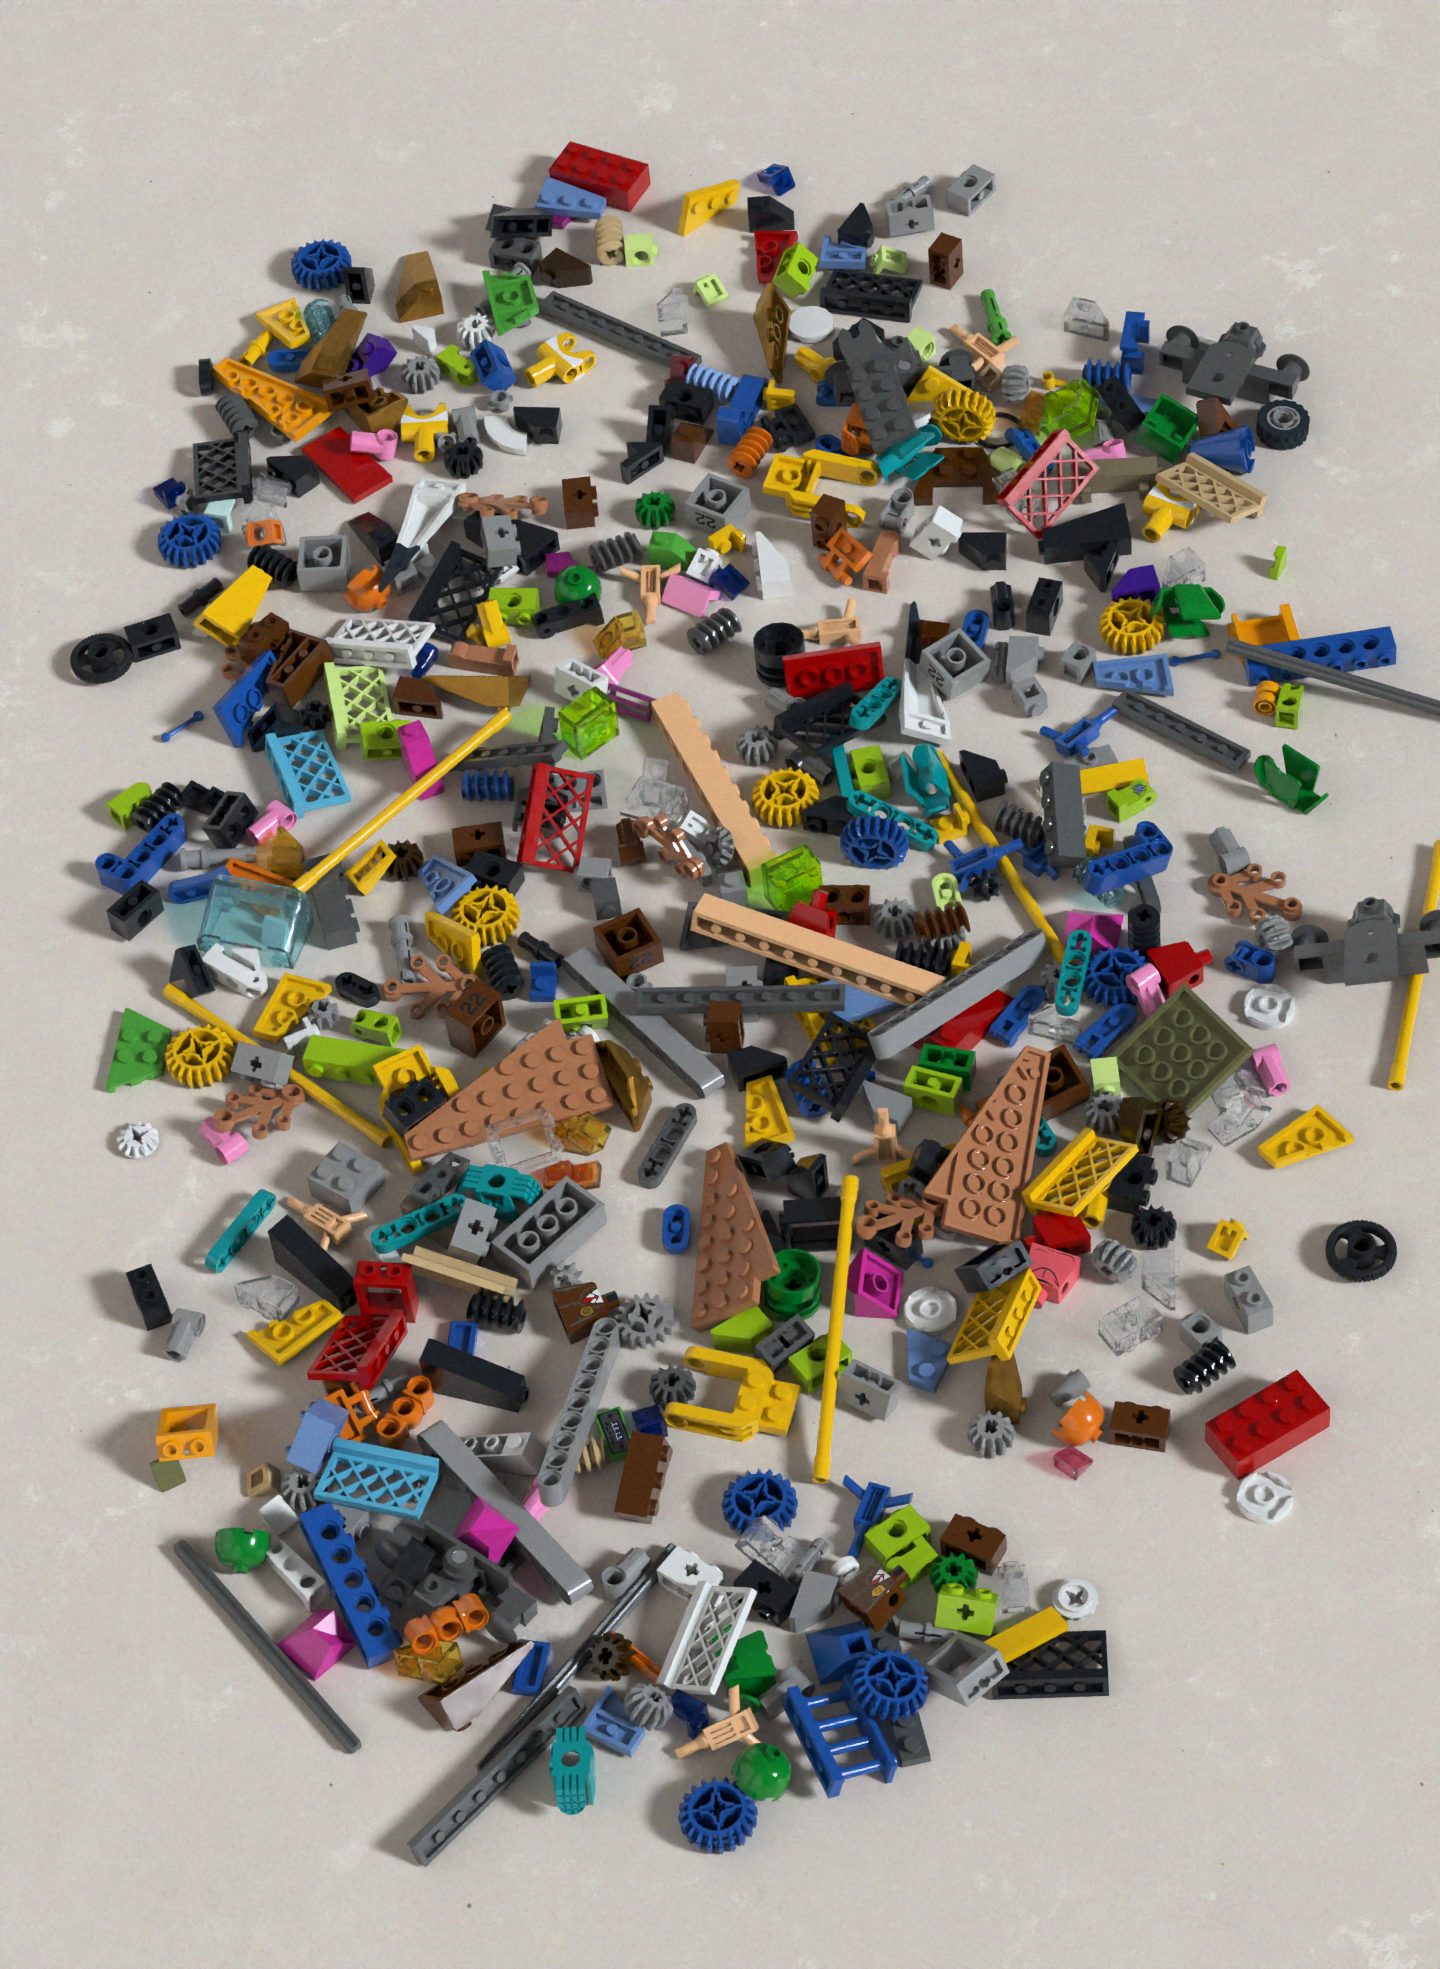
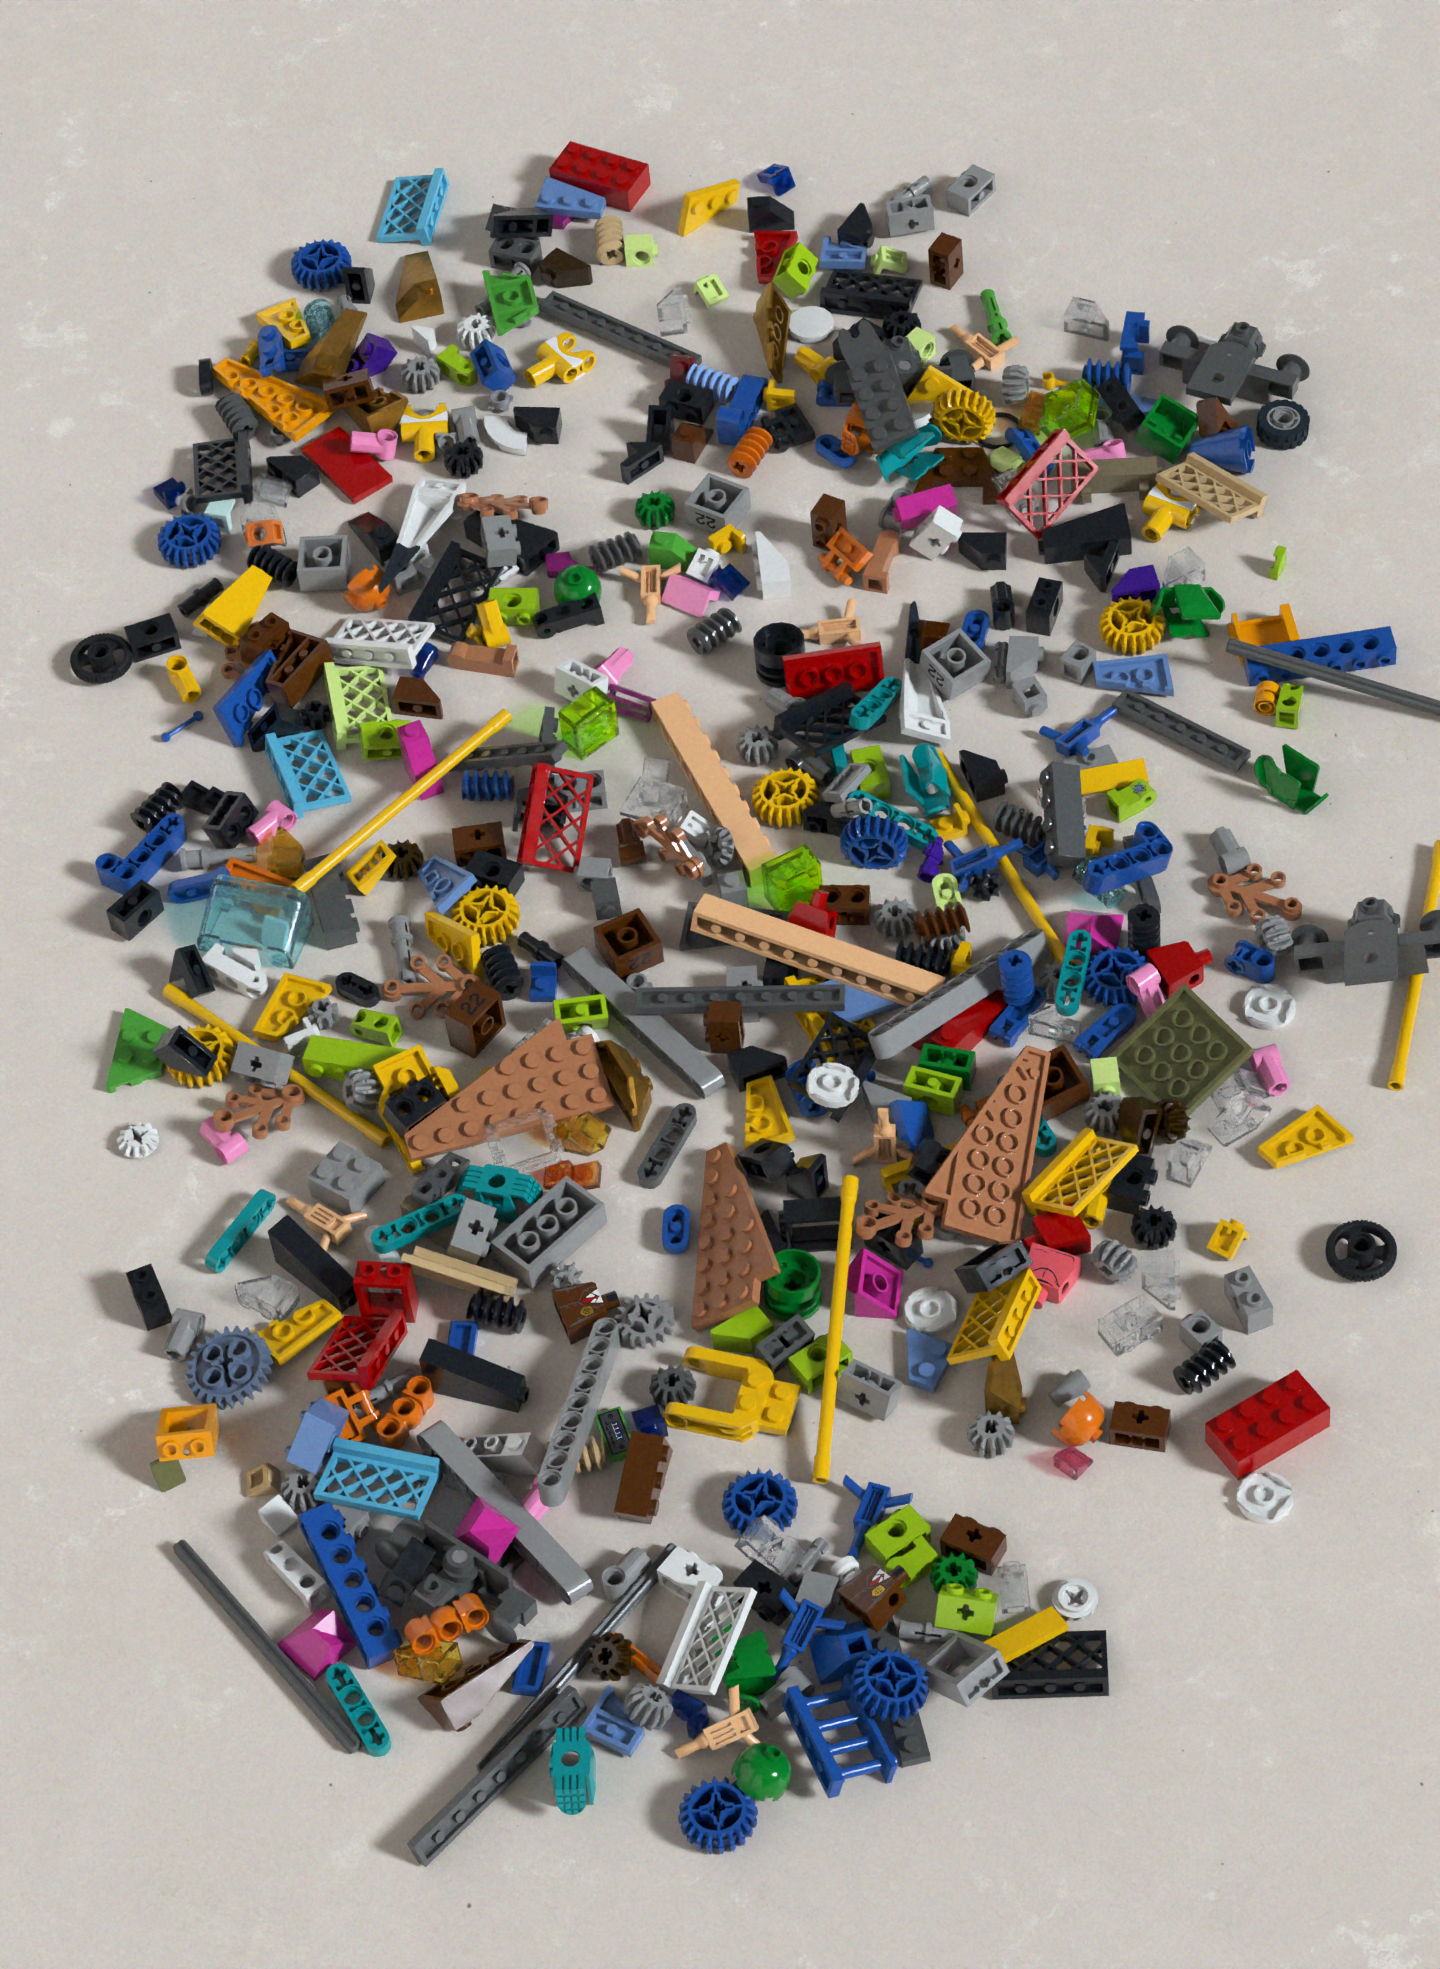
(127, 802): lime leg -> none
(183, 679): none -> yellow piece
(184, 1052): none -> black slope
(242, 1548): green cylinder -> none
(252, 1363): none -> sand blue gear
(270, 351): none -> blue plate
(358, 1709): none -> teal beam
(360, 1090): none -> light grey gear
(429, 208): none -> medium azure fence
(488, 691): pearl gold wedge -> none
(578, 502): reddish brown brick -> none
(622, 630): clear yellow slope -> none
(798, 478): yellow plate -> none
(800, 1629): none -> blue piece
(832, 1085): none -> white tile
(846, 782): none -> light grey plate
(851, 808): none -> light grey pin
(894, 767): white slope -> none
(900, 323): none -> black gear
(912, 1122): none -> blue tile
(916, 507): none -> dark pink slope
(933, 858): none -> dark purple piece
(990, 378): tan slope -> none
(1016, 977): none -> blue piece
(1174, 660): blue hinge -> none

